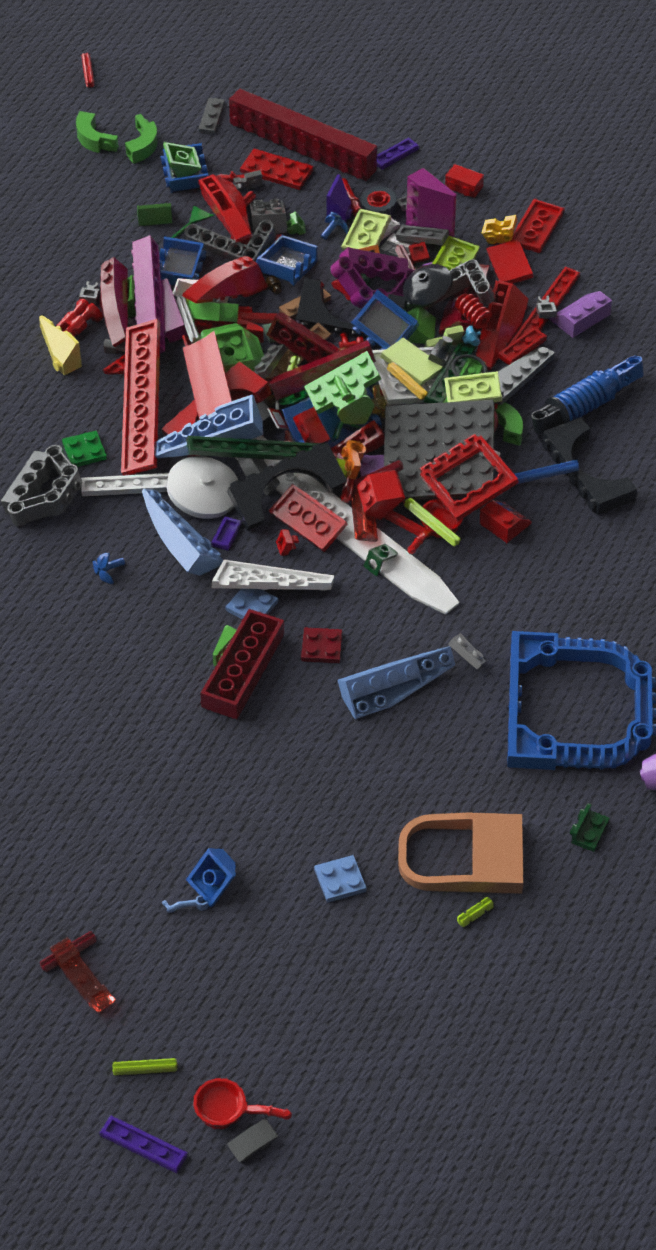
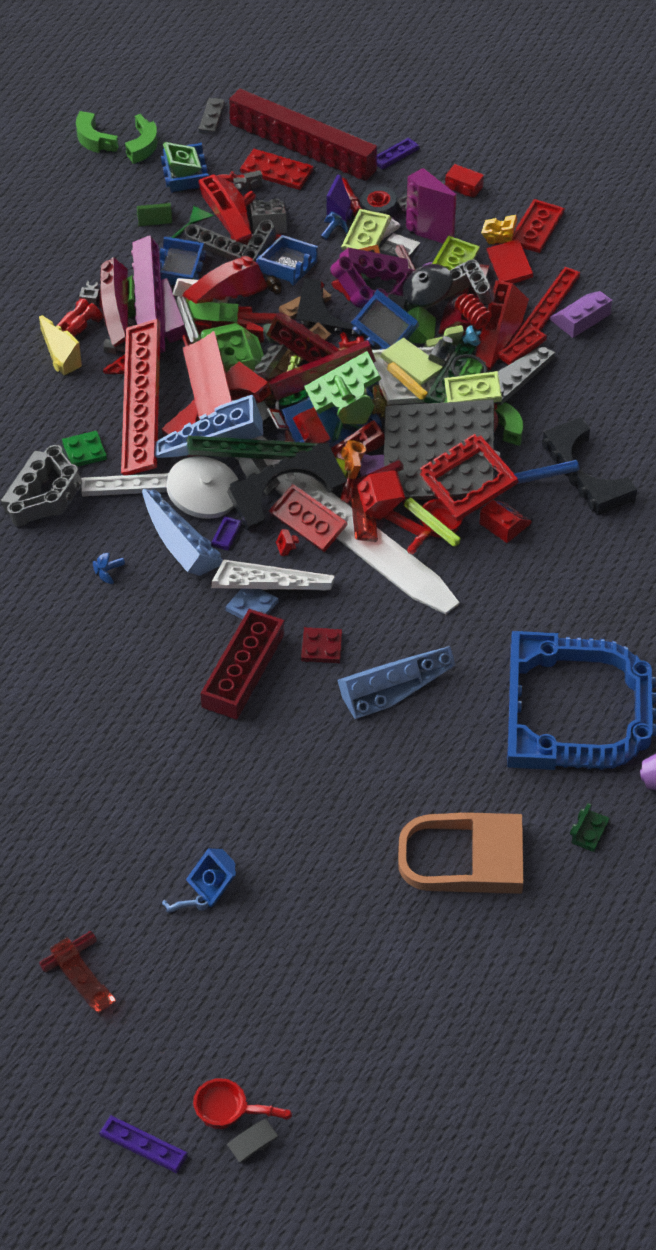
(87, 67): red axle -> none
(144, 1066): lime axle -> none
(222, 644): bright green slope -> none
(295, 224): bright green tile -> none
(340, 878): medium blue plate -> none
(379, 554): dark green bracket -> none
(418, 252): red plate -> none
(422, 234): dark grey plate -> none
(467, 651): light grey wing -> none
(475, 912): lime axle -> none
(545, 308): dark grey plate -> none
(587, 394): piece -> none

